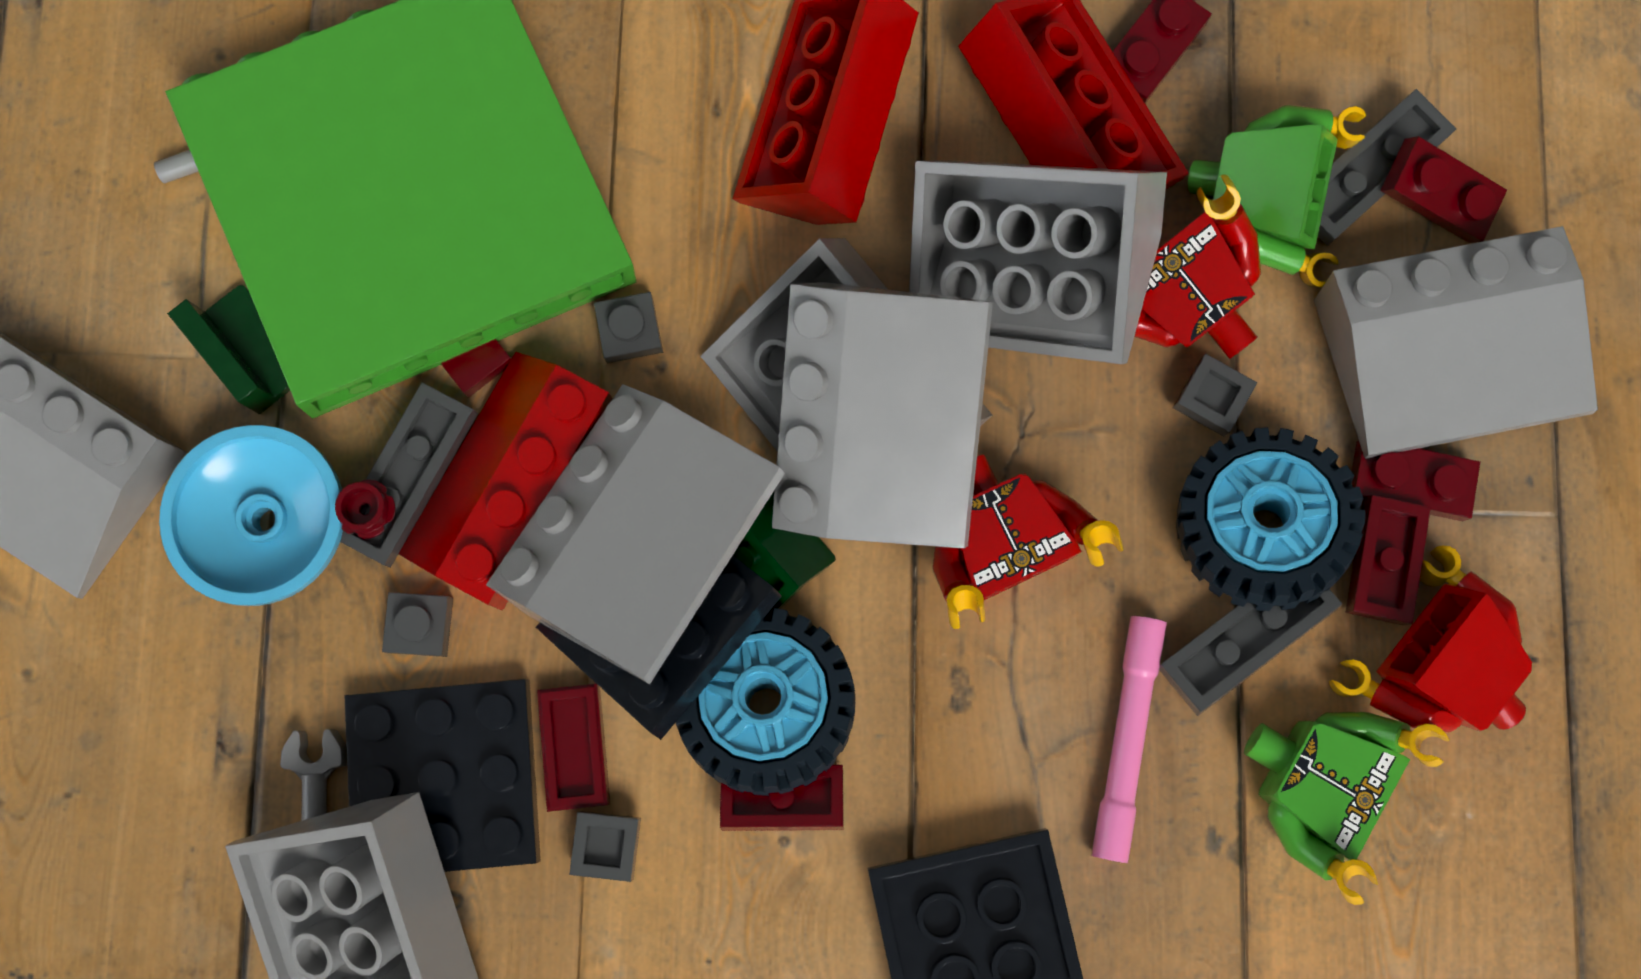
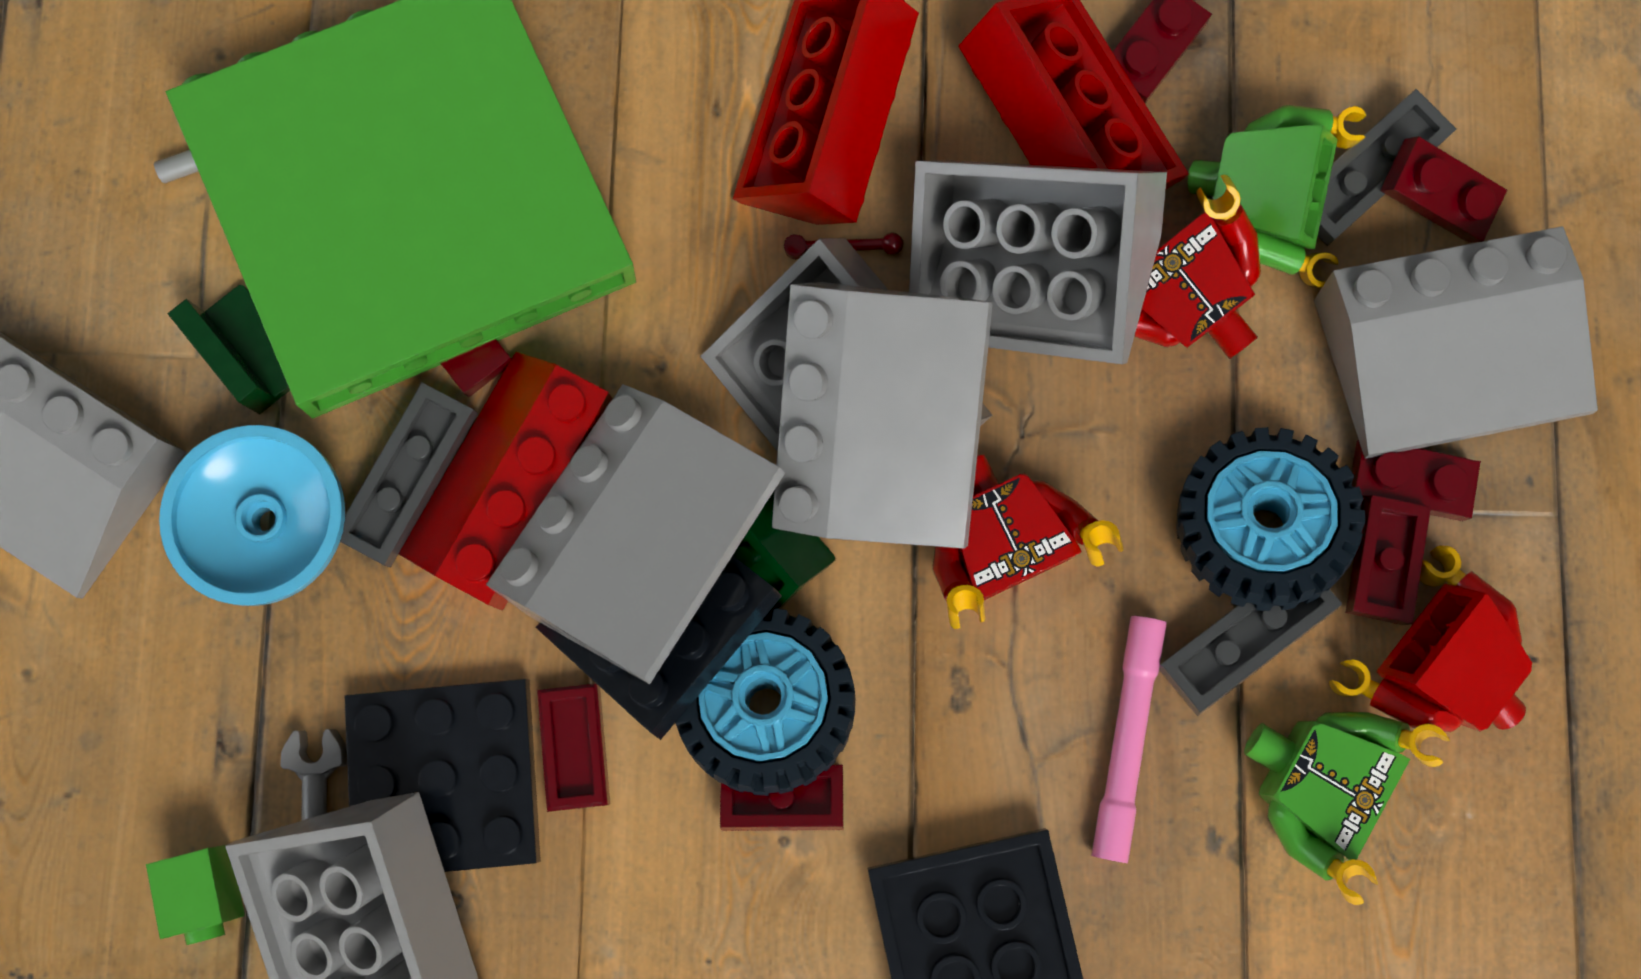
(195, 894): none -> bright green brick
(350, 502): dark red plate -> none
(417, 624): dark grey plate -> none
(605, 846): dark grey plate -> none
(628, 327): dark grey plate -> none
(891, 243): none -> dark red hinge
(1215, 395): dark grey plate -> none

